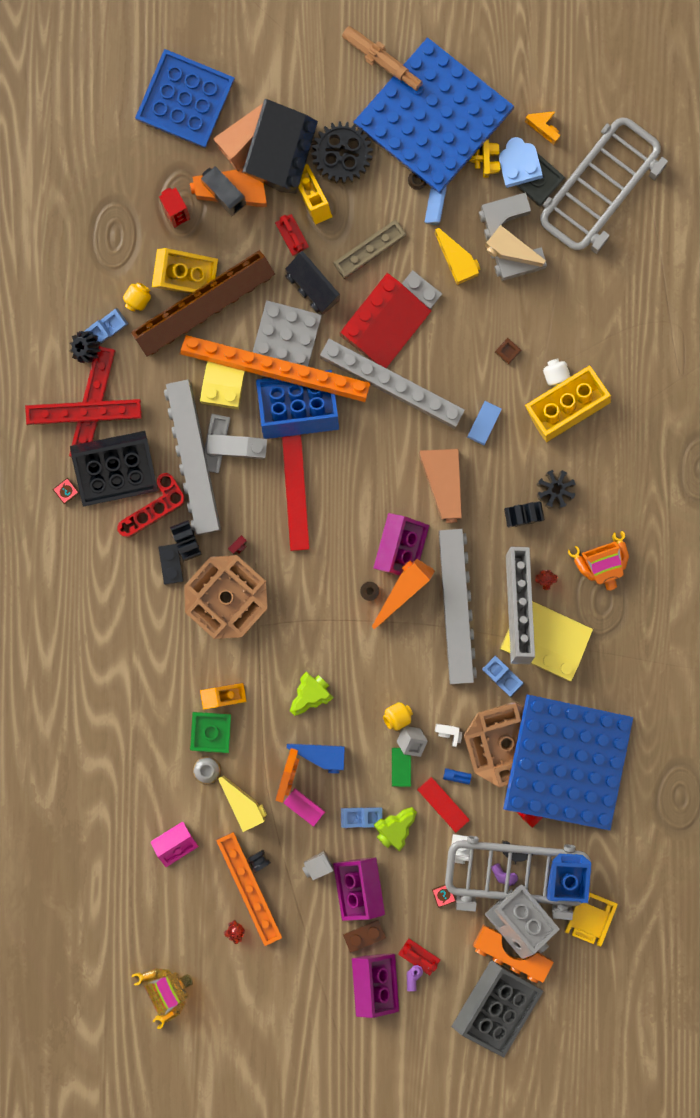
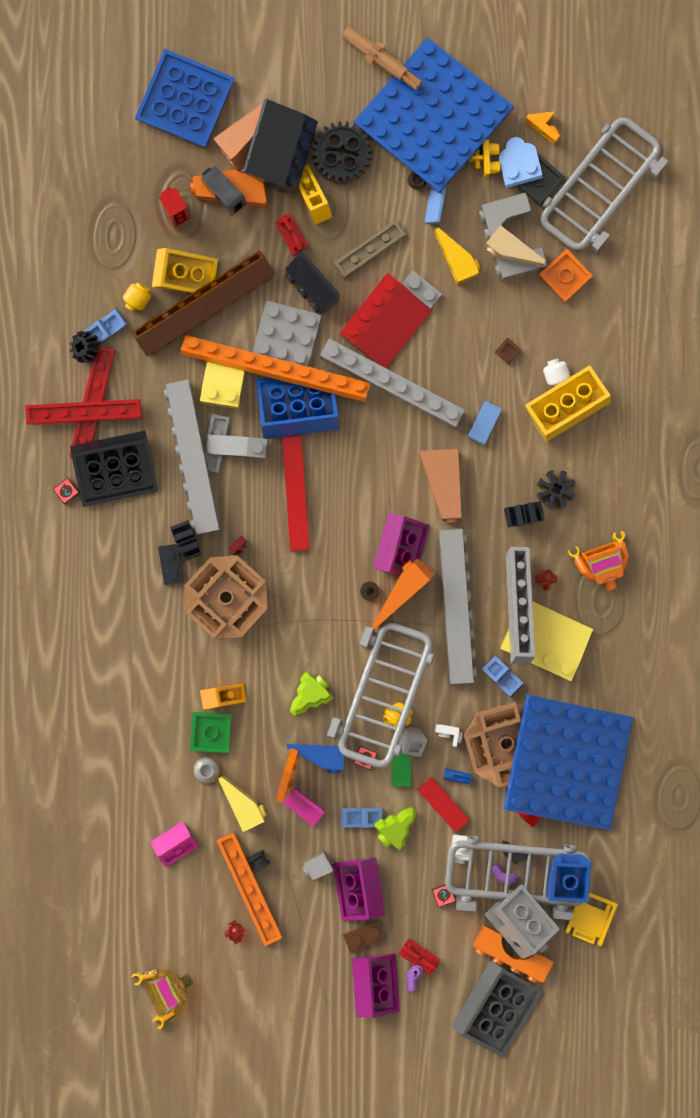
(150, 508): red beam -> none
(337, 729): none -> light grey bar
(367, 752): none -> tile
(565, 275): none -> orange plate

